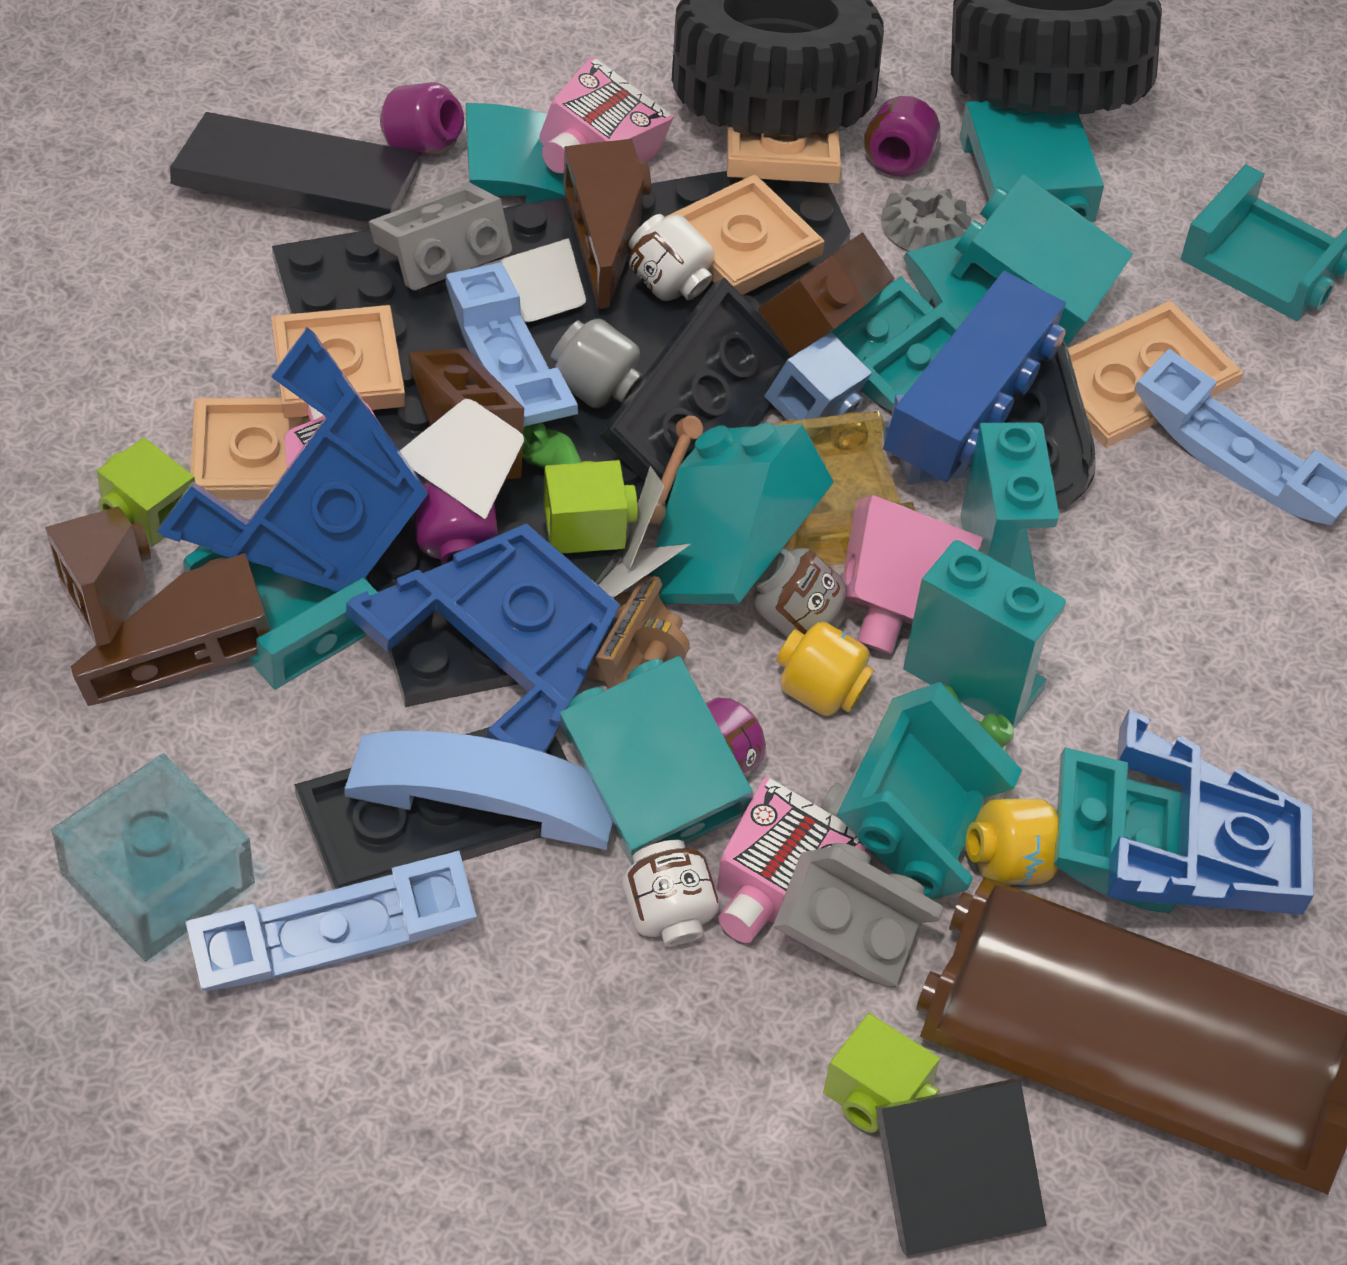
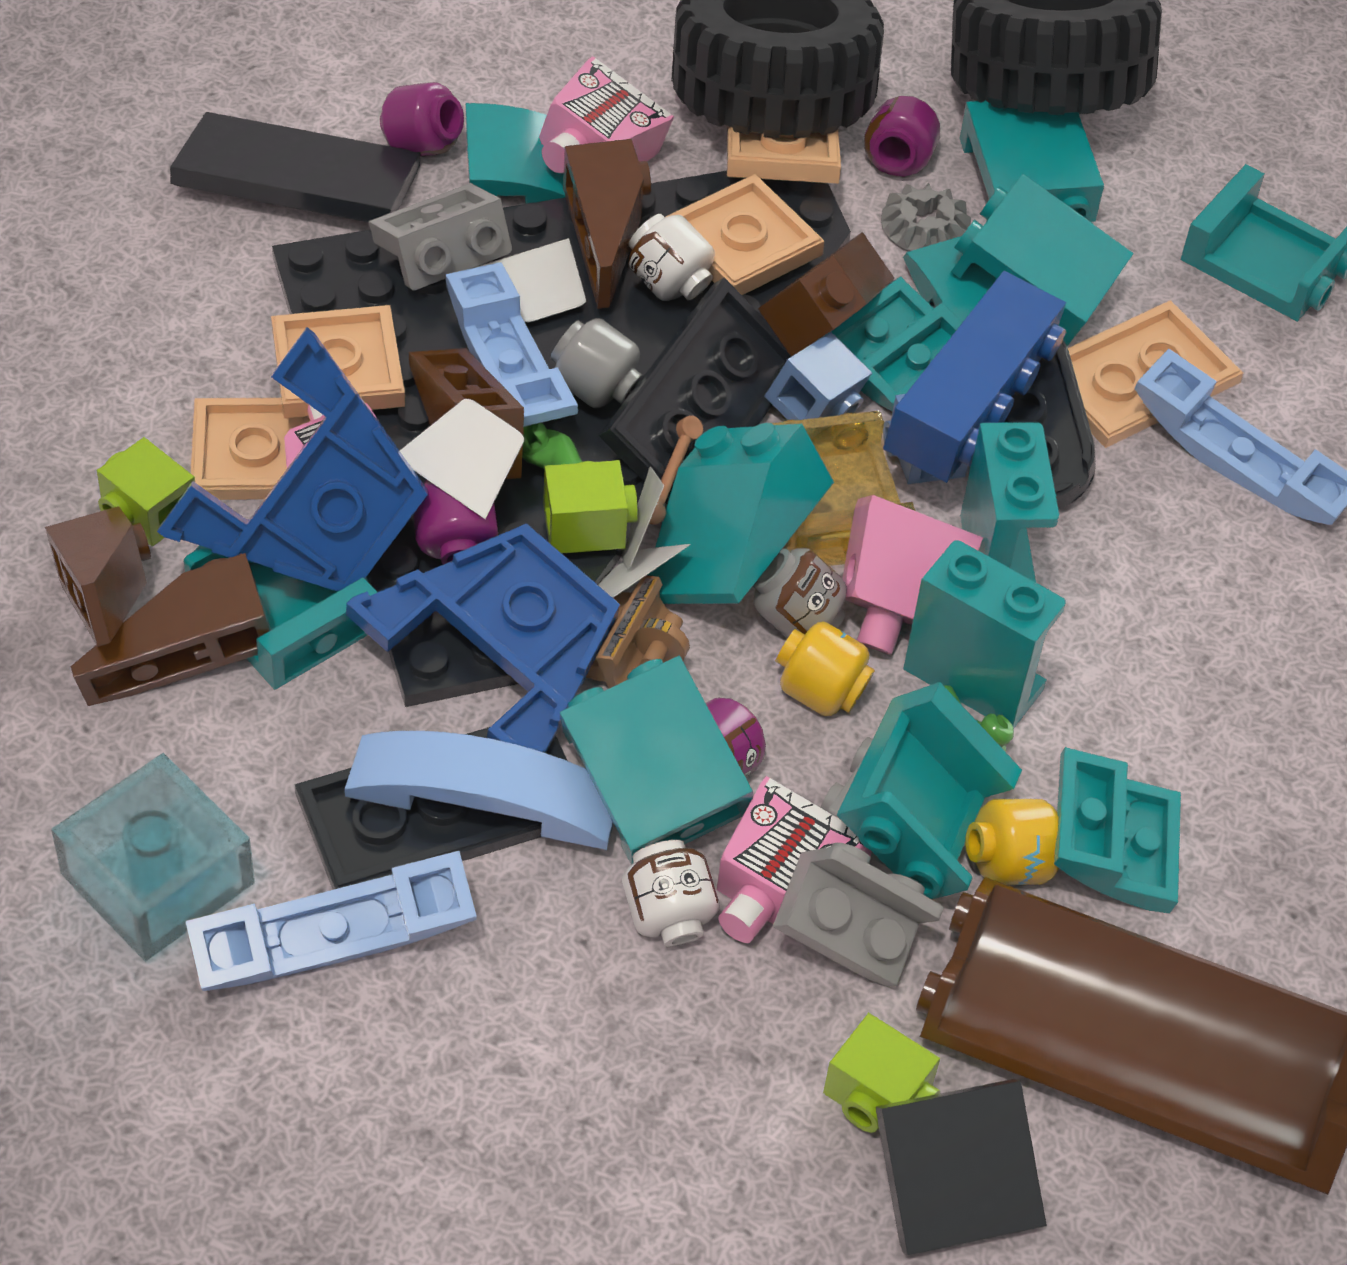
(1237, 836): blue wing -> none

